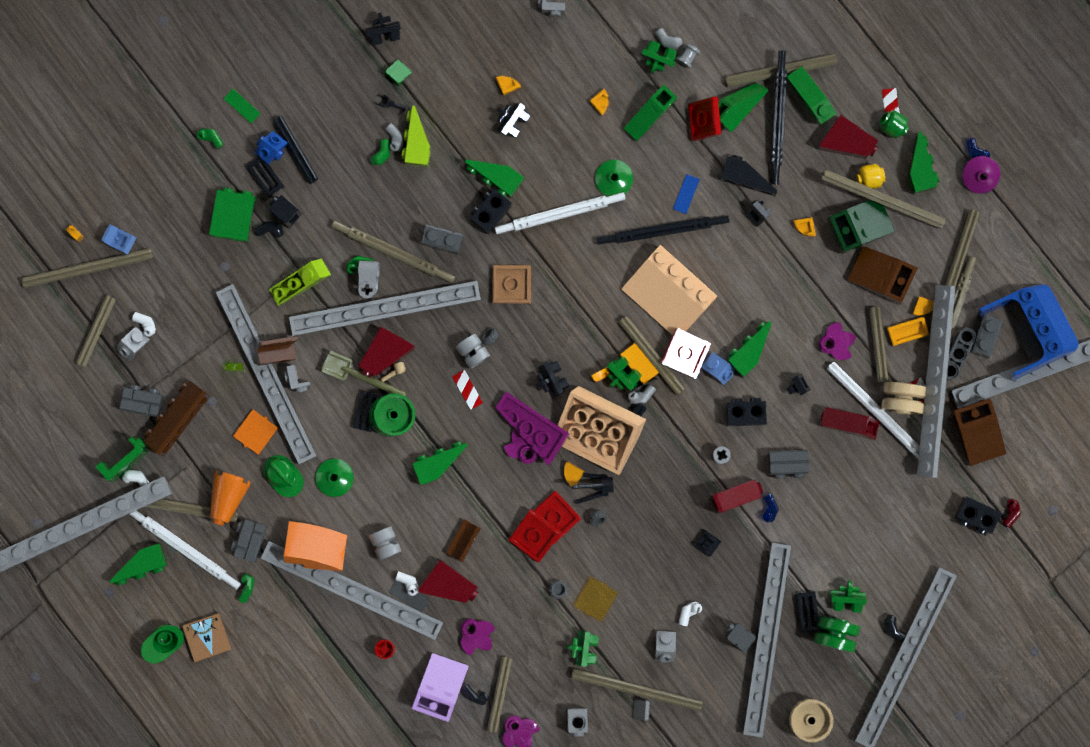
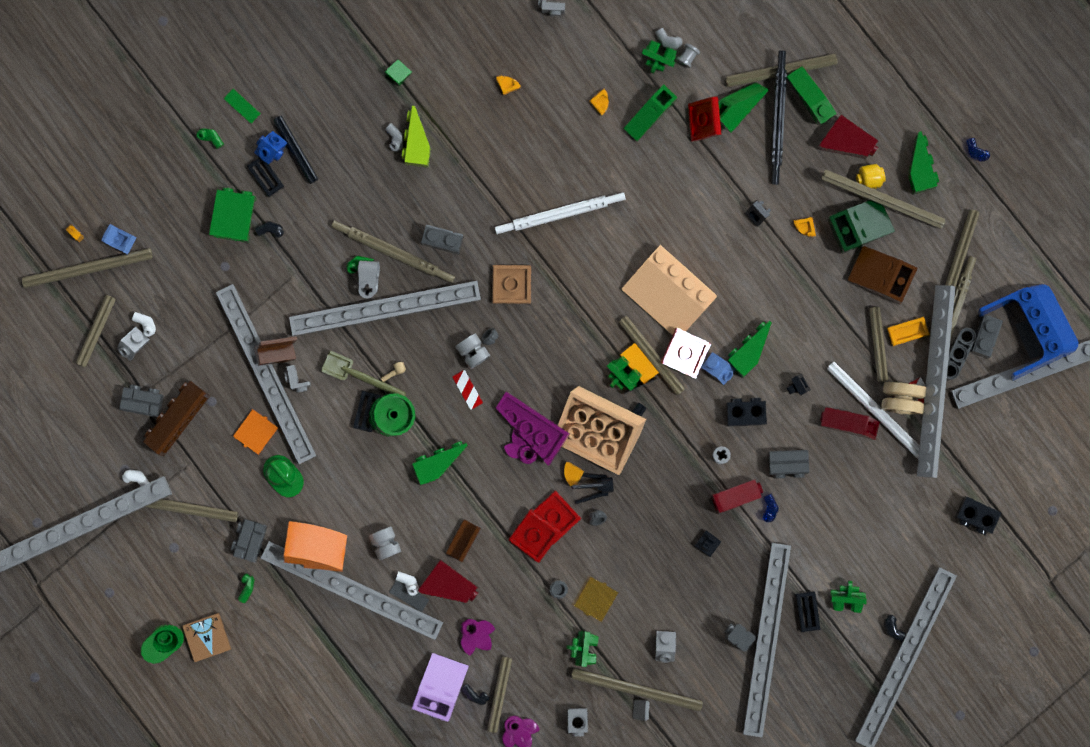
(126, 463): green panel -> none
(142, 562): green slope -> none
(185, 549): white axle -> none
(226, 496): orange cone -> none
(236, 367): clear neon green tile -> none
(284, 211): black brick -> none
(300, 281): lime slope -> none
(341, 485): green dish -> none
(375, 32): black hips -> none
(383, 154): green arm -> none
(383, 651): red wheel -> none
(384, 352): dark red slope -> none
(391, 104): black hand -> none
(495, 214): black brick -> none
(500, 176): green slope -> none
(517, 112): hips -> none
(549, 381): black hips -> none
(601, 375): light orange tile -> none
(603, 177): green dish -> none
(641, 397): light grey arm -> none
(662, 230): black axle -> none
(686, 194): blue sticker -> none
(687, 611): white arm -> none
(744, 175): black slope -> none
(799, 720): tan wheel -> none
(837, 633): green wheel -> none
(840, 342): magenta plate -> none
(890, 99): sticker -> none
(894, 124): green head -> none
(923, 306): light orange tile -> none
(973, 170): magenta dish -> none
(979, 432): reddish brown slope -> none
(1013, 512): dark red arm -> none

